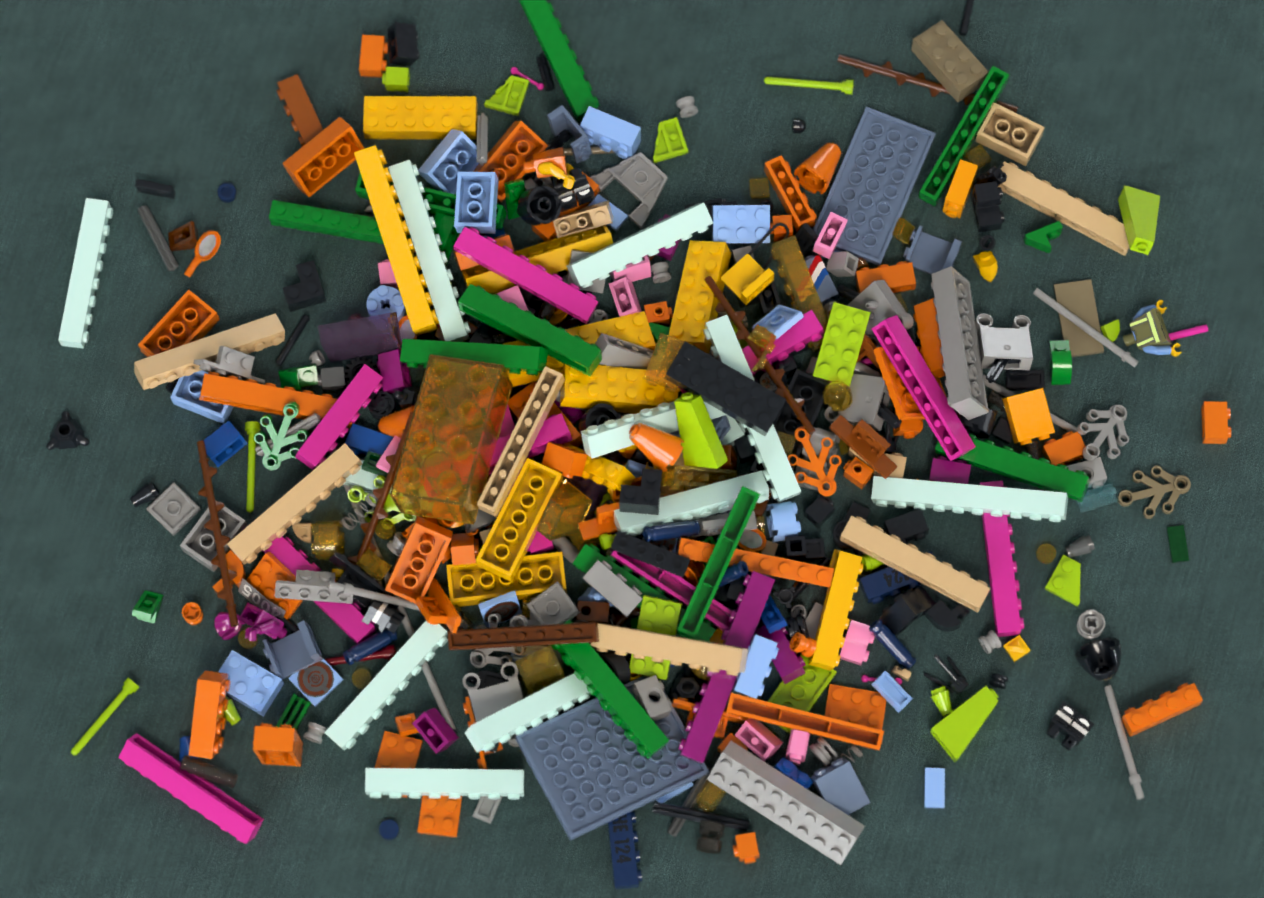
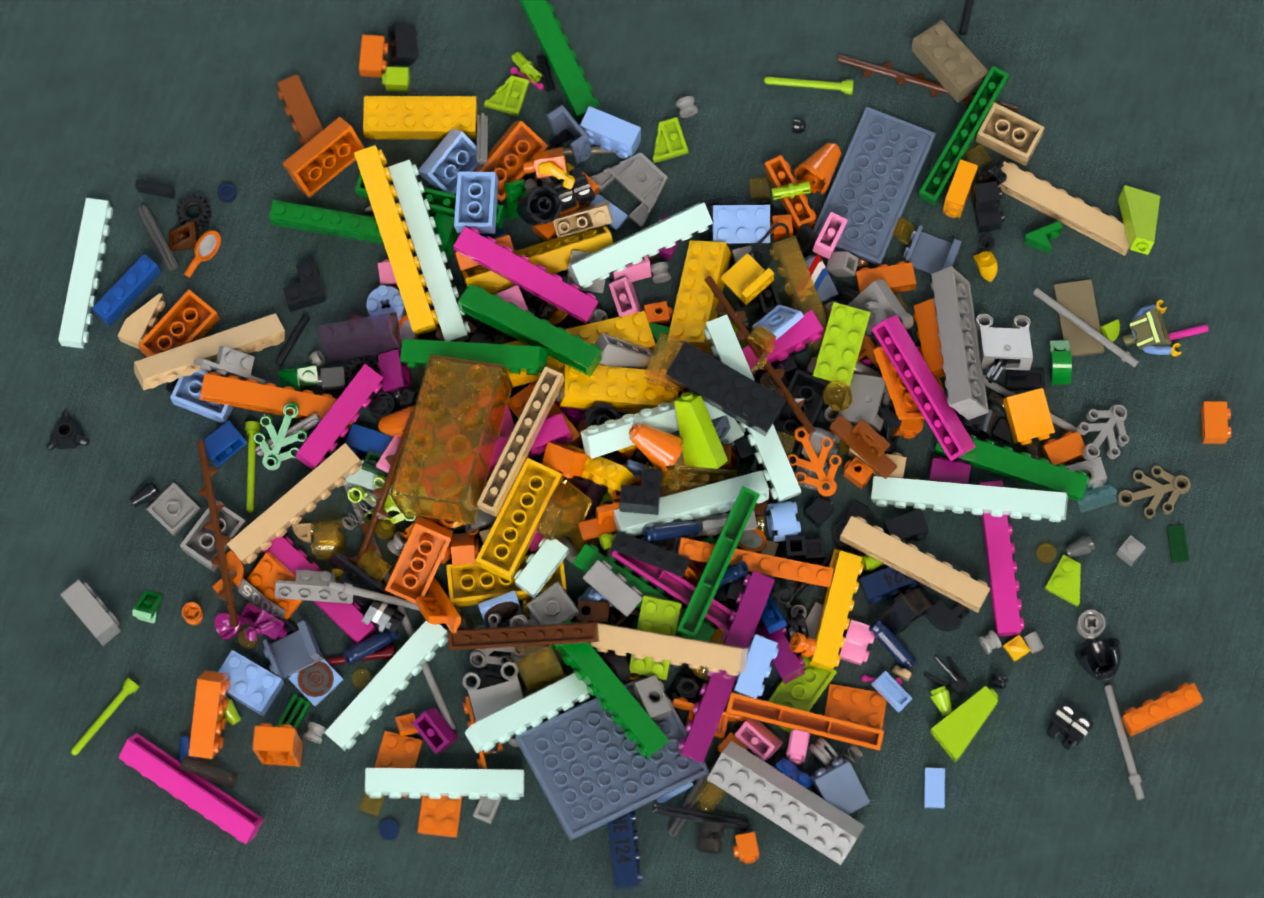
(91, 611): none -> light grey brick
(126, 290): none -> blue brick
(141, 322): none -> tan slope
(194, 201): none -> black tyre
(371, 805): none -> clear yellow tile
(526, 67): none -> lime axle
(541, 566): none -> light aqua brick
(791, 190): none -> lime pin
(1034, 642): none -> light grey hinge
(1130, 550): none -> light grey brick

